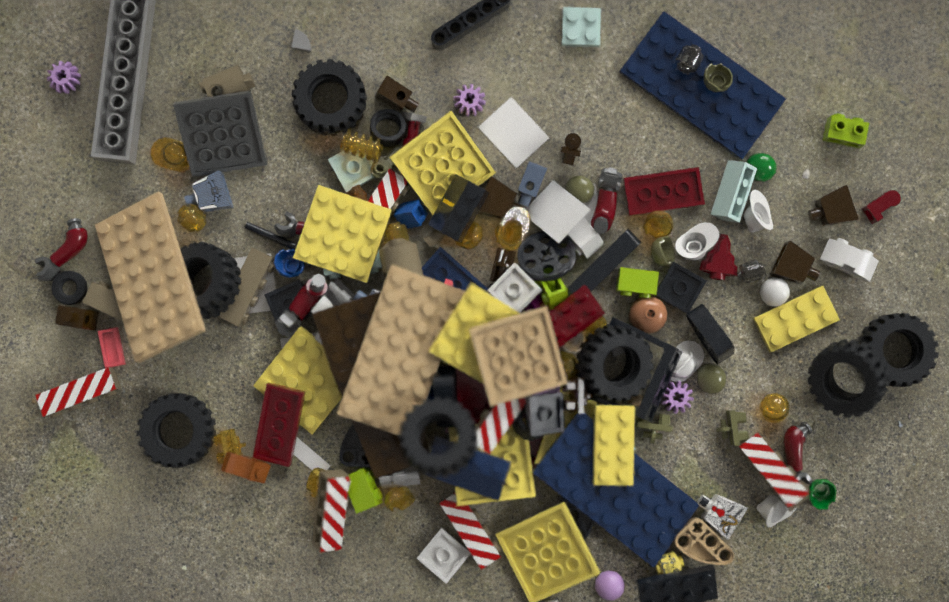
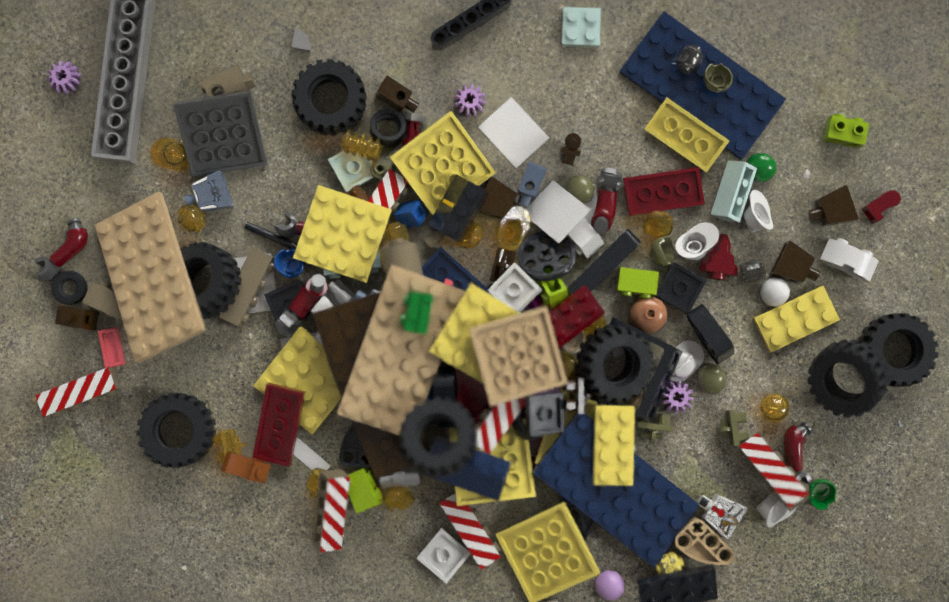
(416, 312): none -> green brick
(686, 134): none -> light yellow plate

